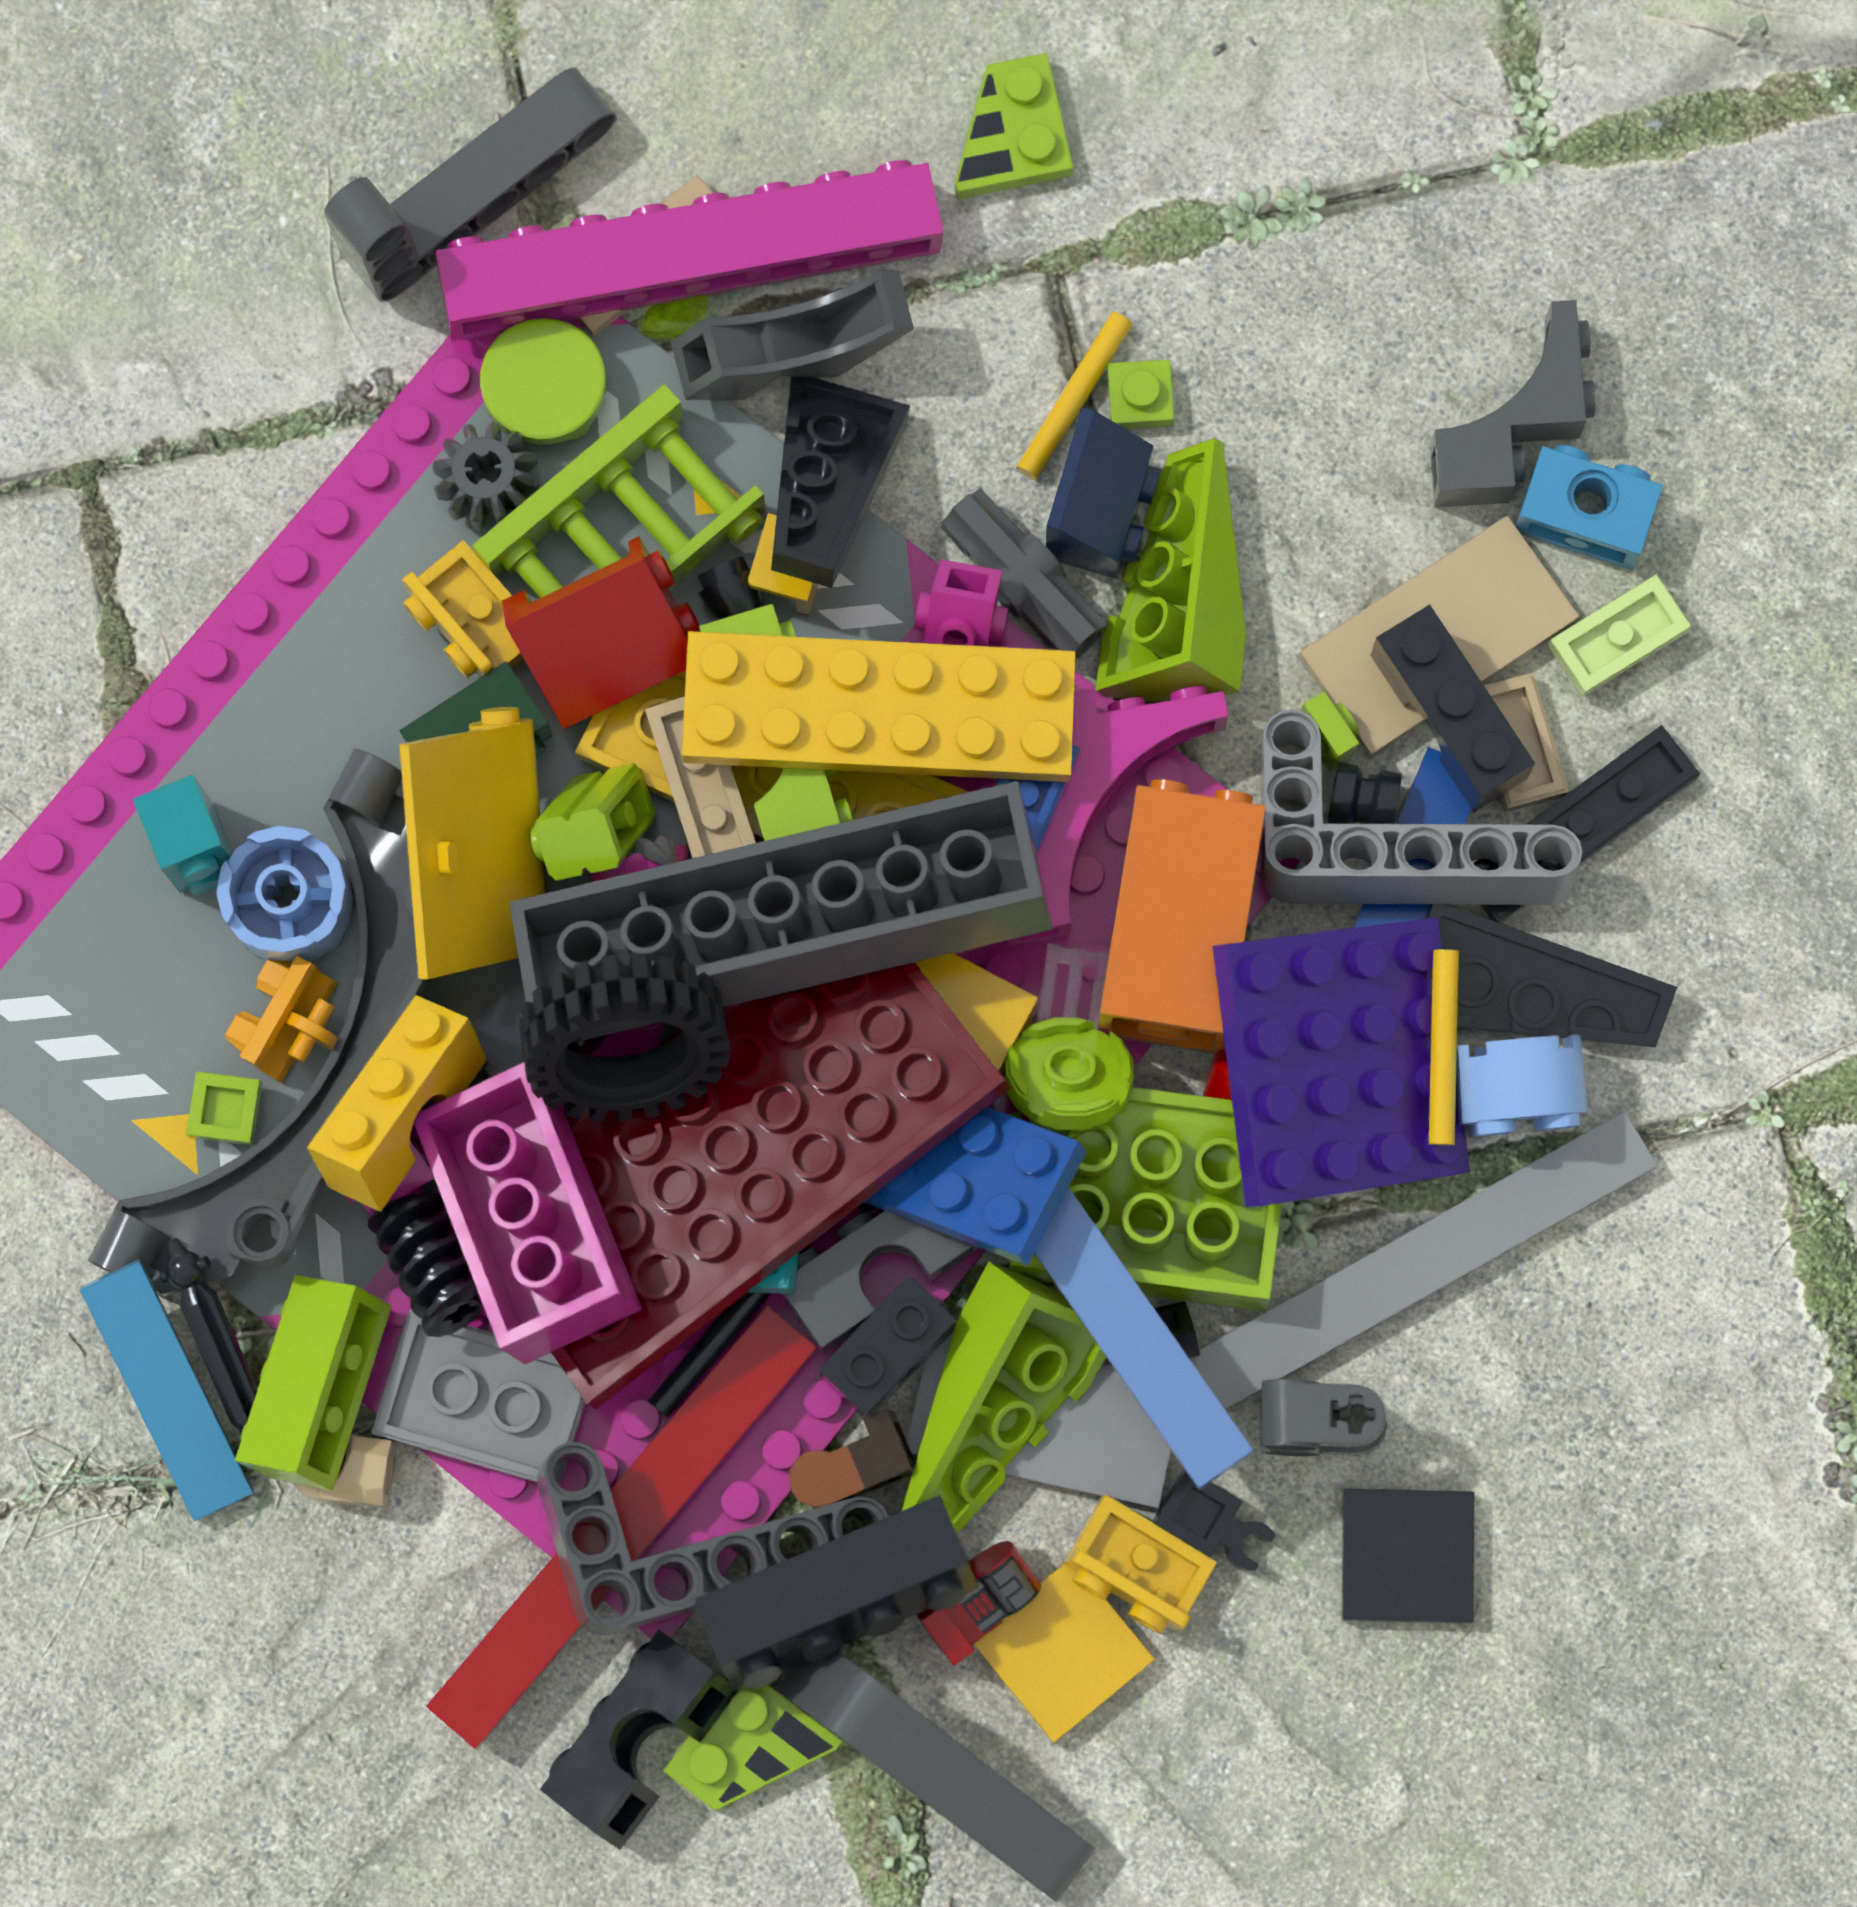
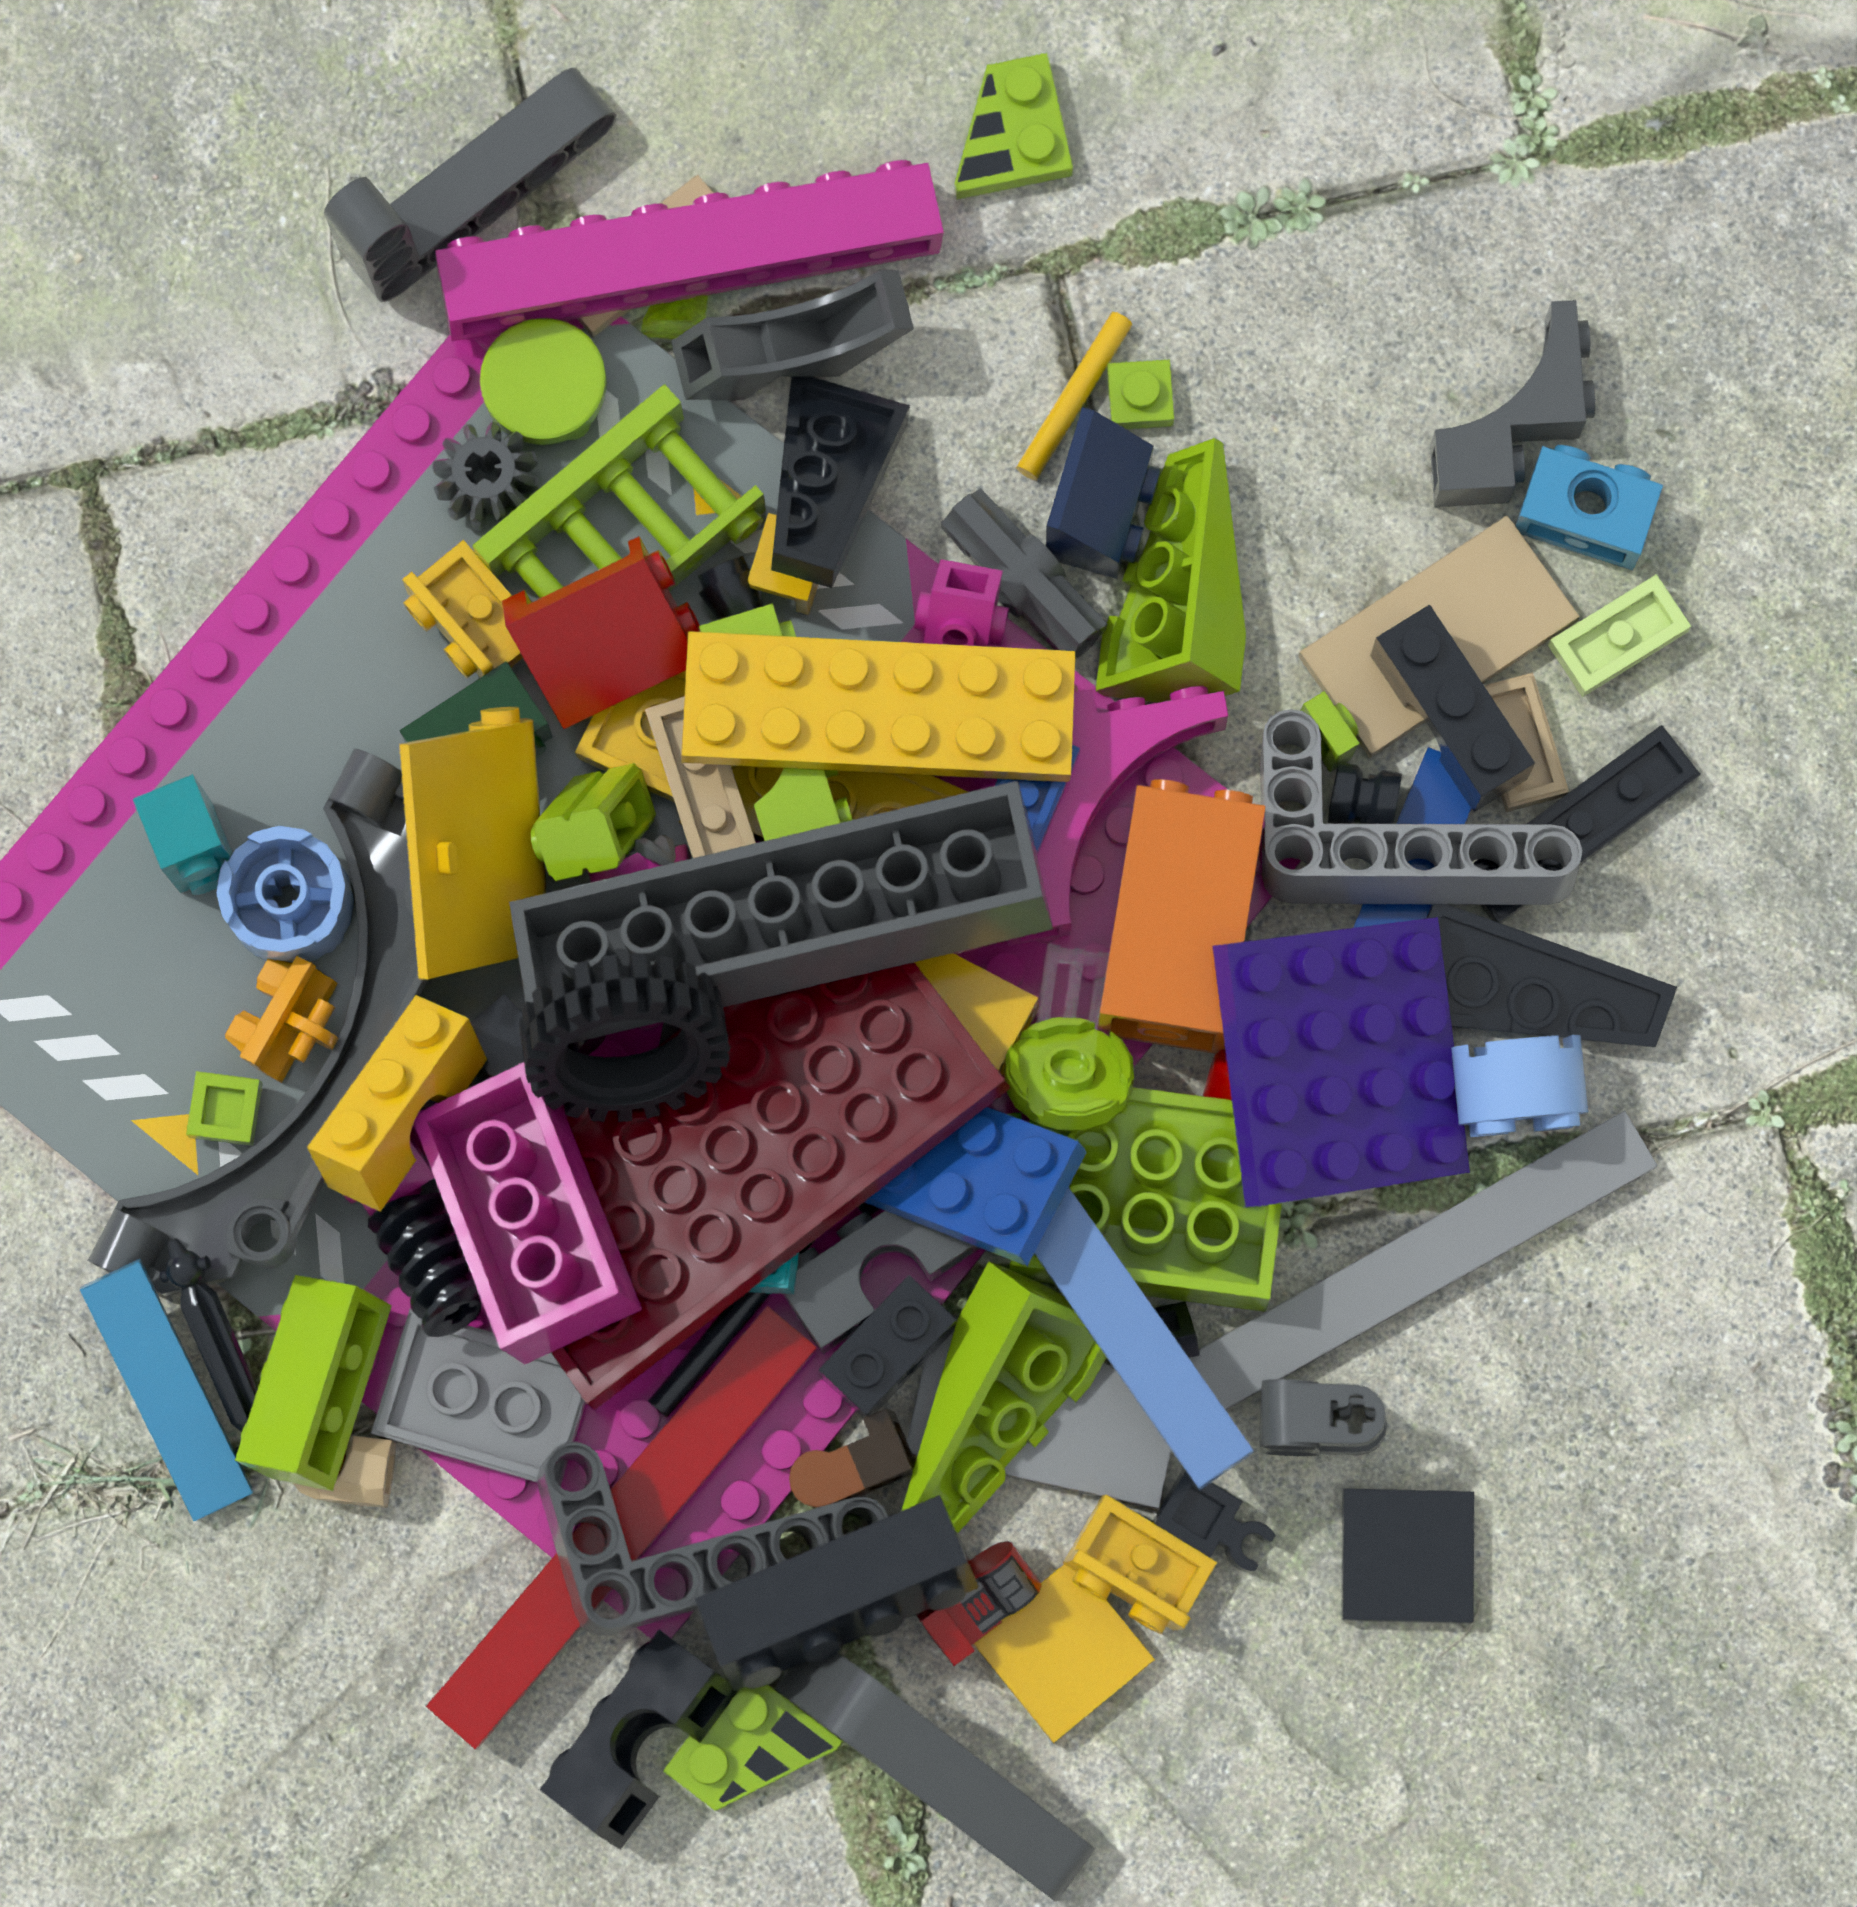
(1443, 1047): yellow bar -> none

